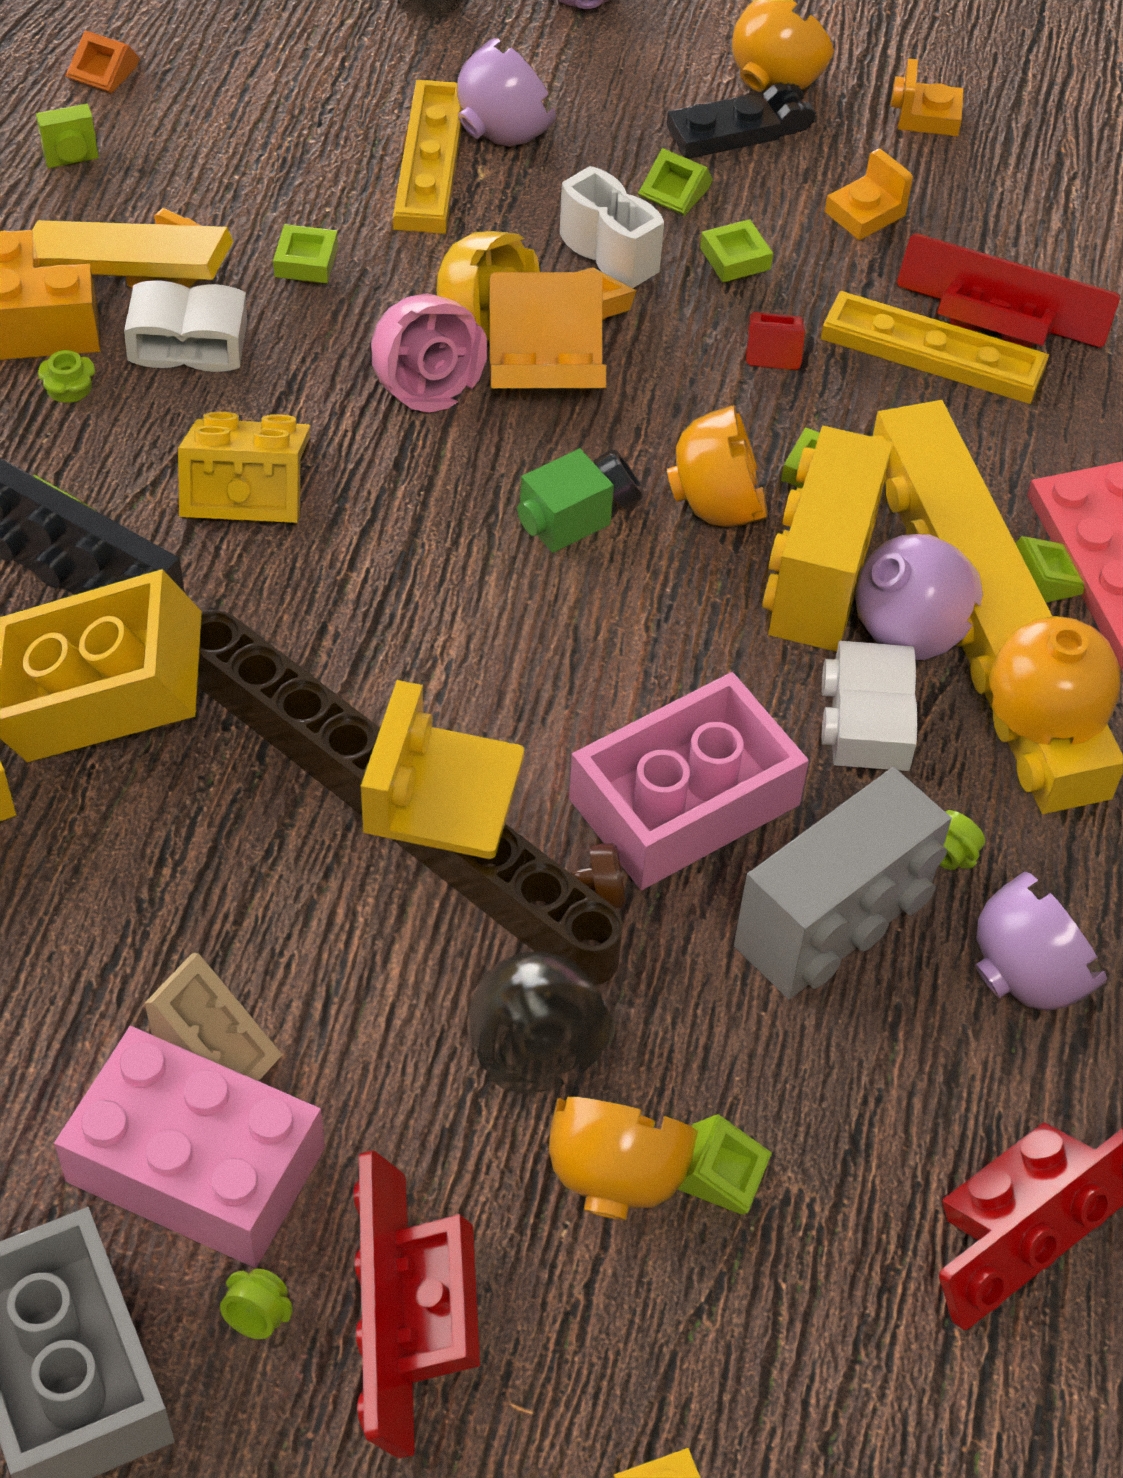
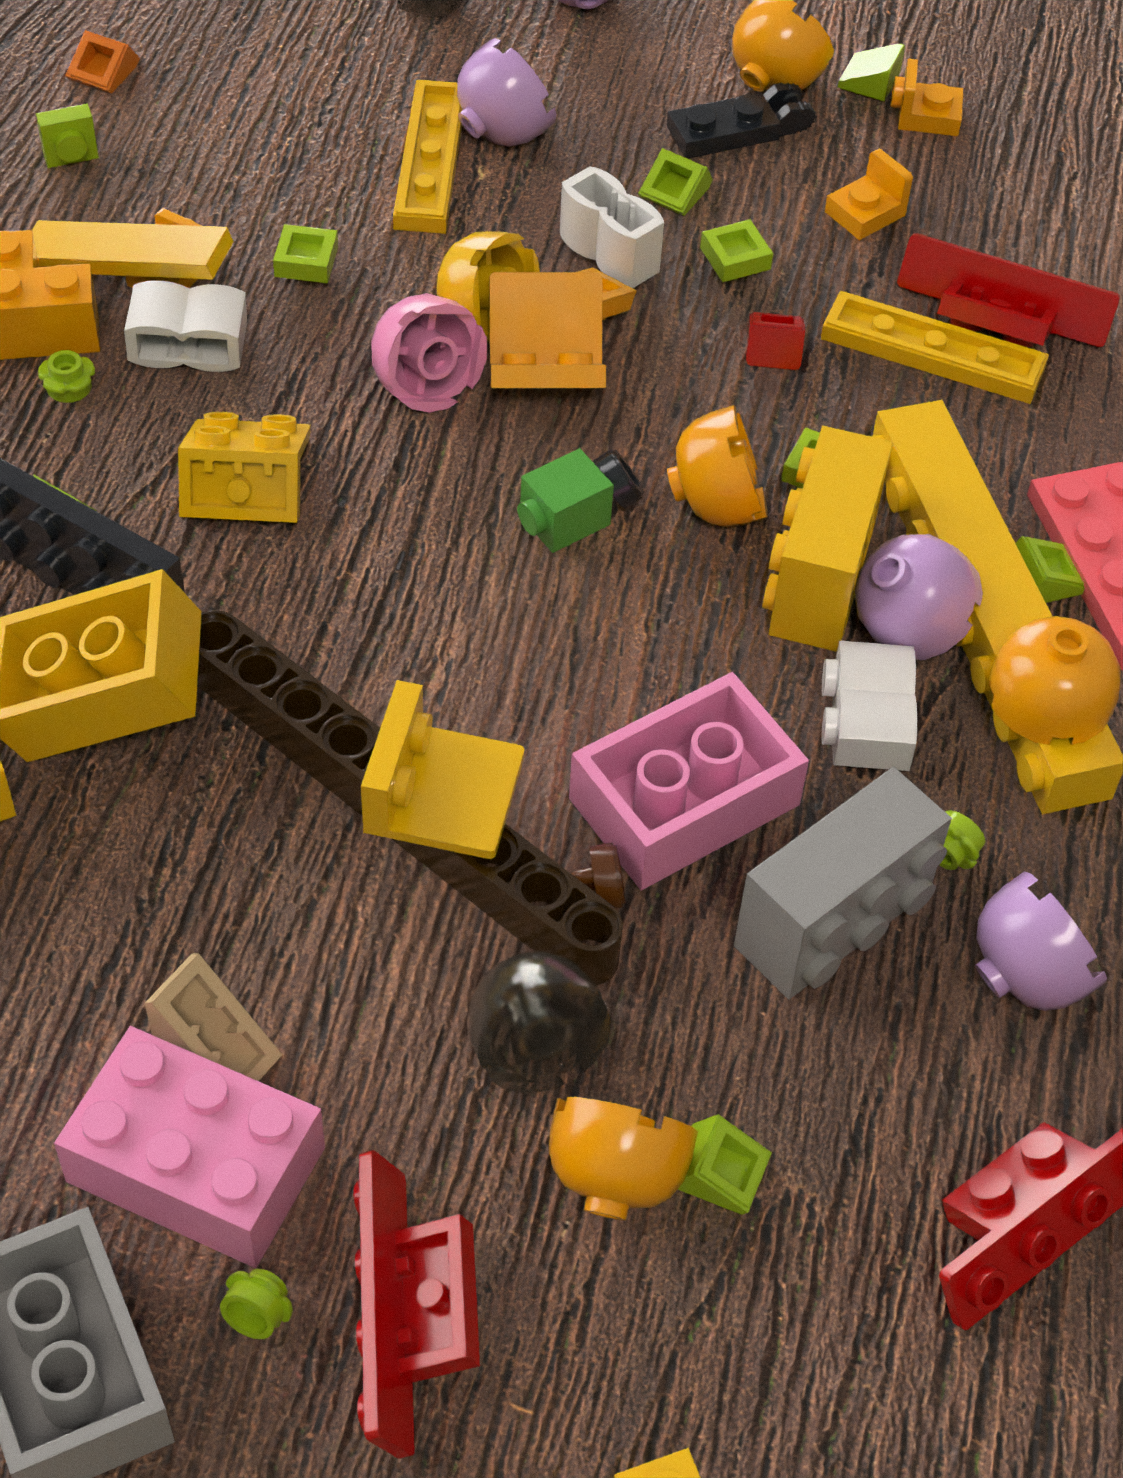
(873, 71): none -> lime slope

